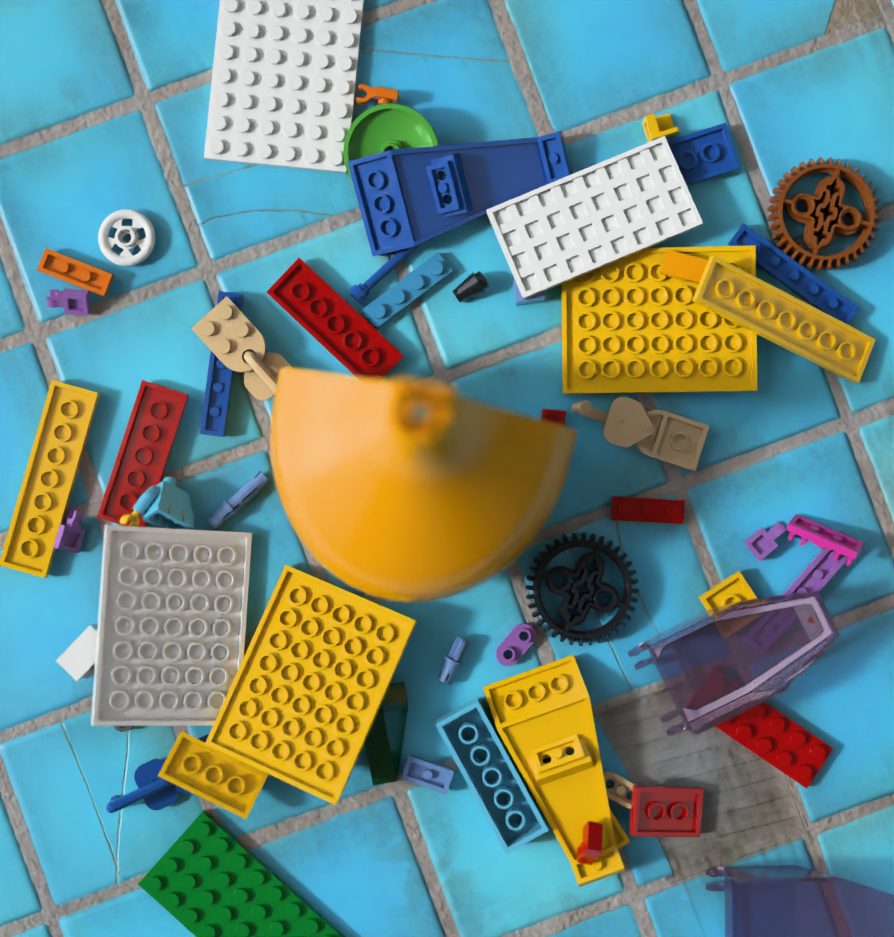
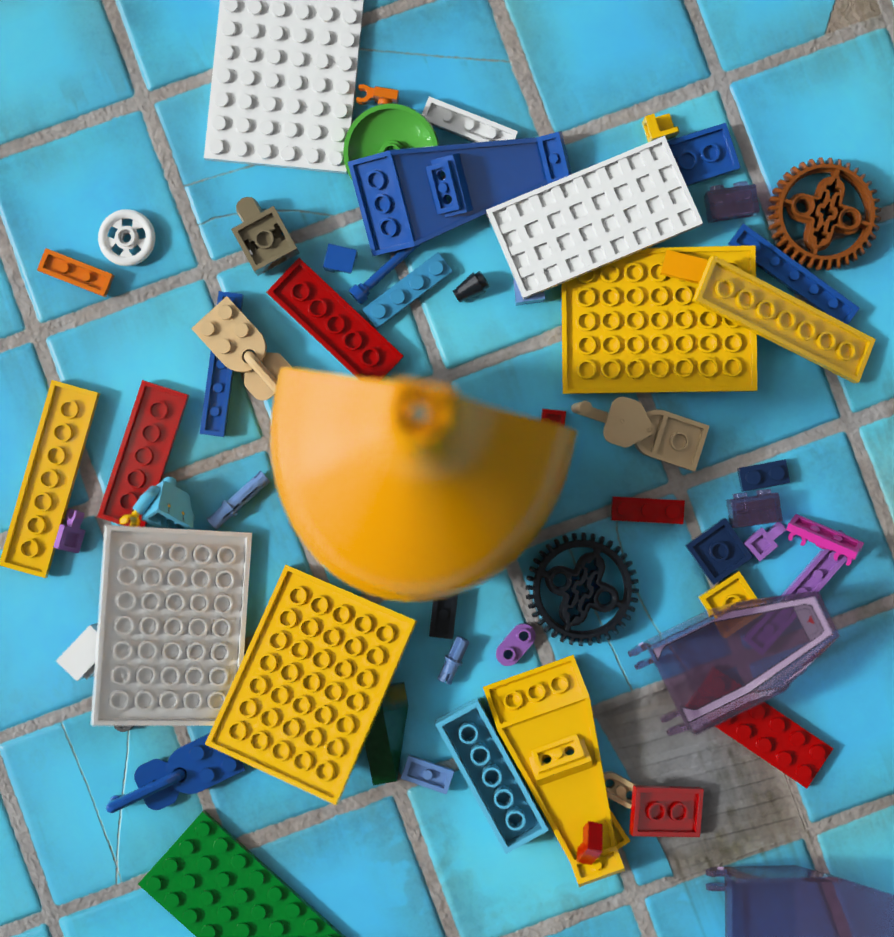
(72, 301): medium lavender plate -> none
(213, 775): yellow plate -> none
(262, 235): none -> dark tan brick
(339, 259): none -> blue panel
(443, 617): none -> black plate
(465, 123): none -> white plate
(718, 551): none -> dark blue plate
(731, 202): none -> clear purple brick
(754, 509): none -> clear purple brick
(763, 475): none -> dark blue plate

